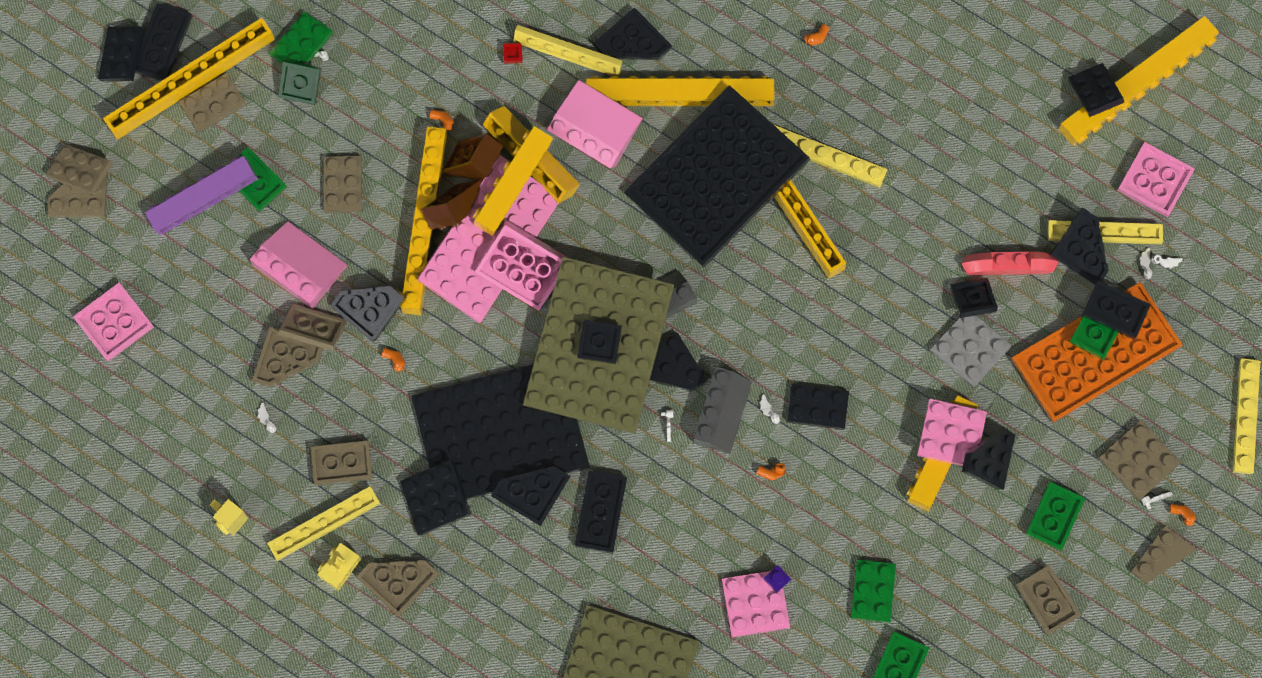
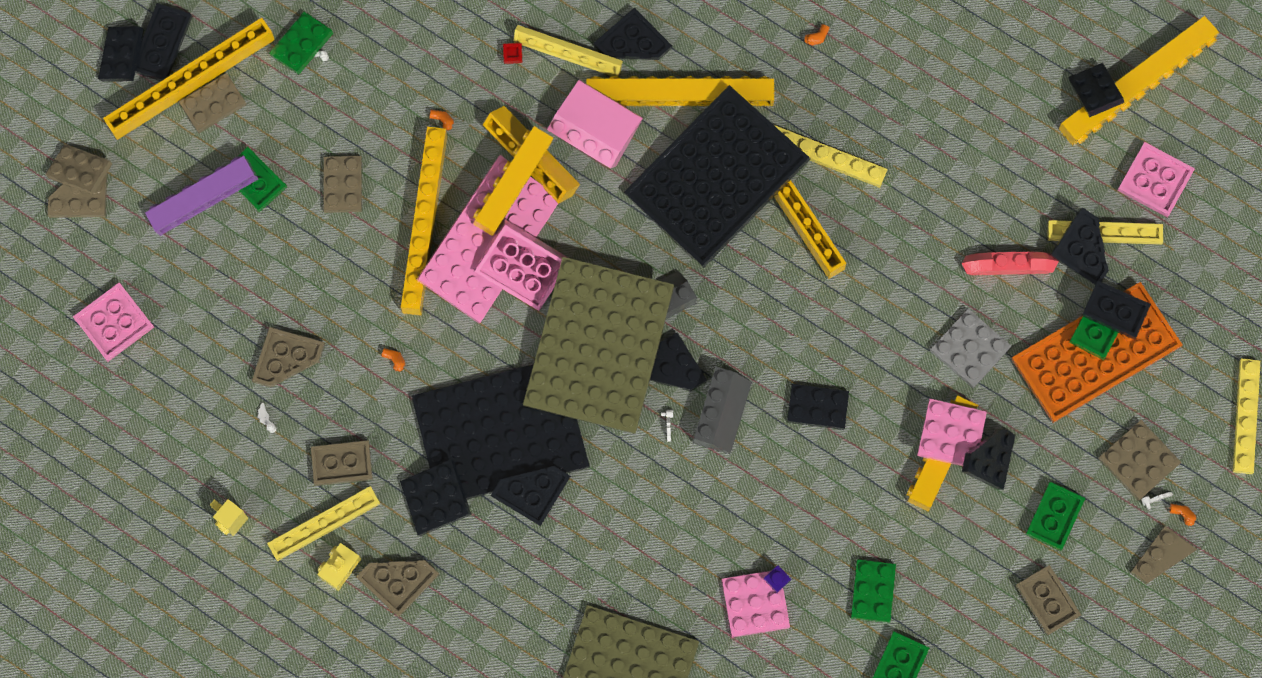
(298, 264): bright pink slope -> none
(299, 82): dark green plate -> none
(312, 327): dark tan plate -> none
(369, 308): black plate -> none
(452, 205): reddish brown slope -> none
(473, 157): reddish brown slope -> none
(599, 342): black plate -> none
(600, 512): black plate -> none
(767, 410): white piece -> none
(773, 473): orange arm -> none
(973, 298): black plate -> none
(1144, 263): white piece -> none
(1168, 262): white piece -> none

